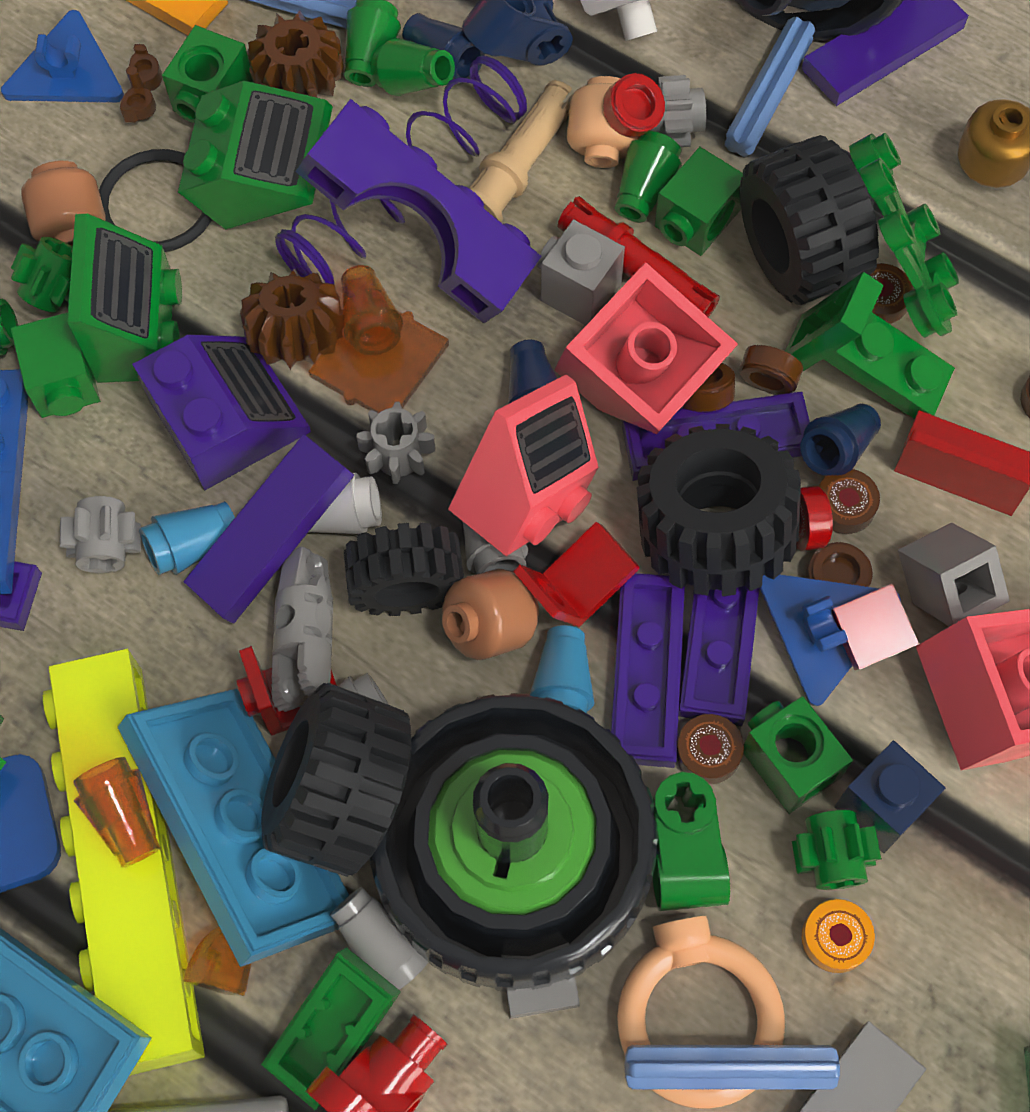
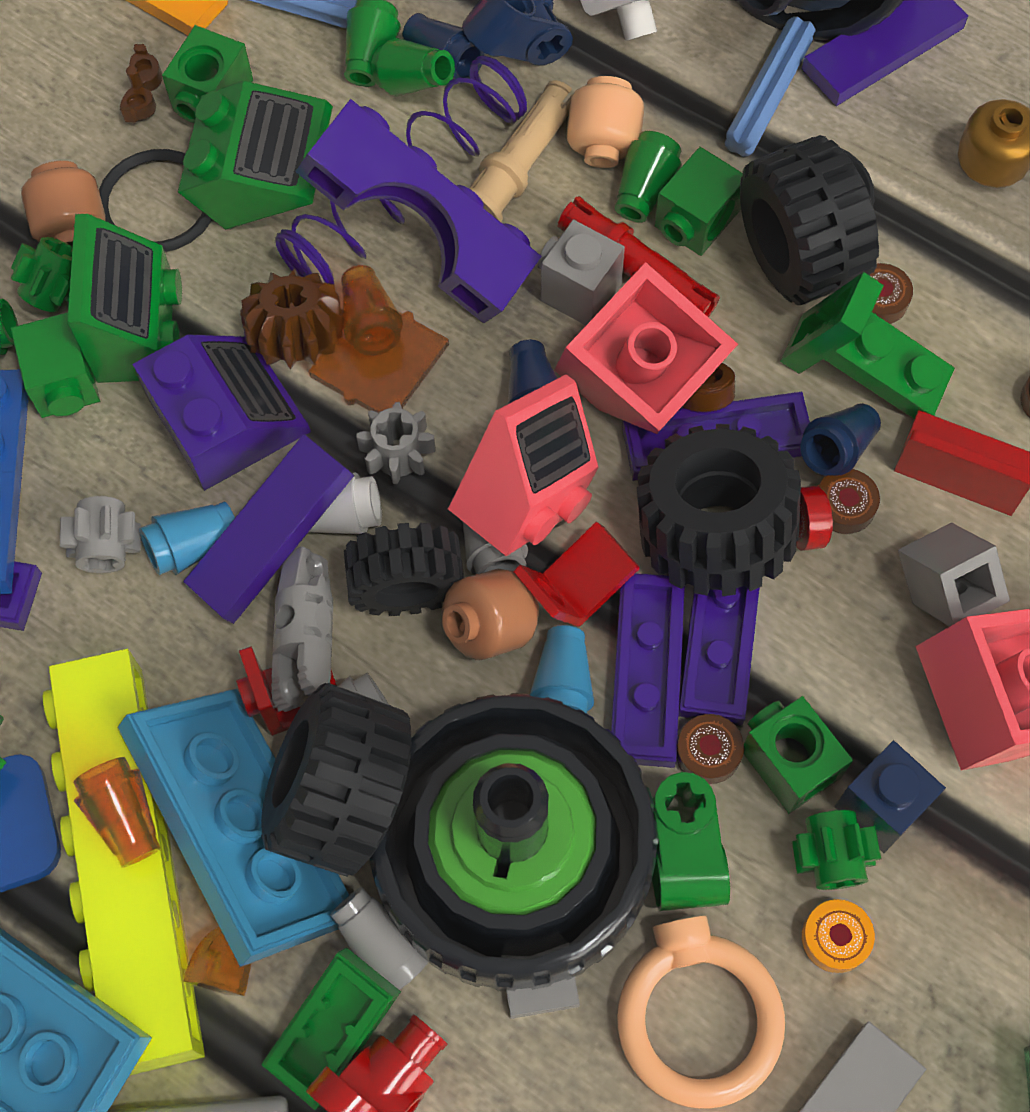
(65, 68): blue piece -> none
(296, 56): reddish brown gear -> none
(634, 105): red tile -> none
(683, 109): light grey gear -> none
(732, 1067): medium blue axle -> none
(770, 369): reddish brown tile -> none
(809, 631): blue piece -> none
(840, 564): reddish brown tile -> none
(874, 627): tile -> none
(906, 235): green plant -> none

